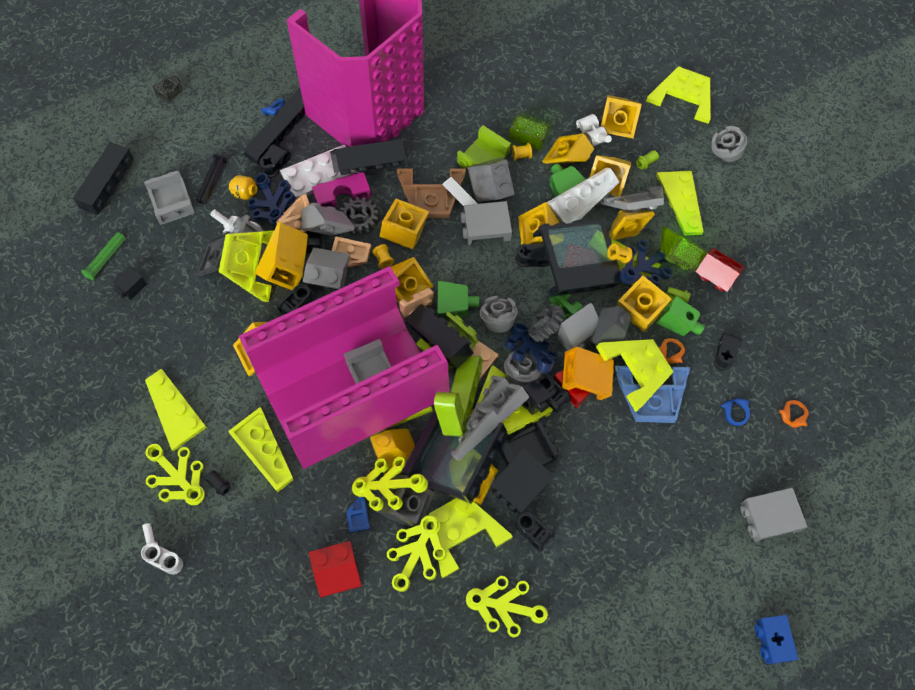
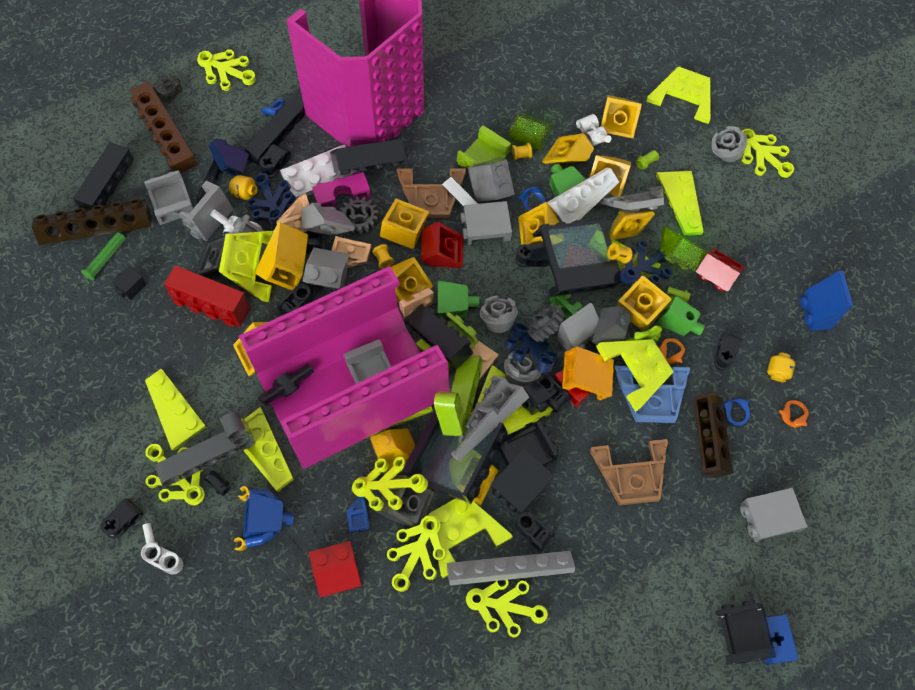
(85, 228): none -> dark brown brick
(122, 518): none -> black piece
(163, 128): none -> reddish brown brick
(199, 219): none -> light grey panel
(207, 296): none -> red brick
(209, 452): none -> dark grey beam
(225, 67): none -> neon yellow plant
(228, 158): none -> dark blue slope
(262, 517): none -> blue torso
(286, 384): none -> black pin
(441, 246): none -> red slope
(510, 568): none -> light grey plate
(536, 191): none -> blue piece
(634, 481): none -> medium nougat wing
(653, 333): none -> lime plate
(712, 435): none -> dark brown brick
(746, 633): none -> black panel
(765, 152): none -> neon yellow plant
(781, 367): none -> yellow head
(826, 302): none -> blue slope

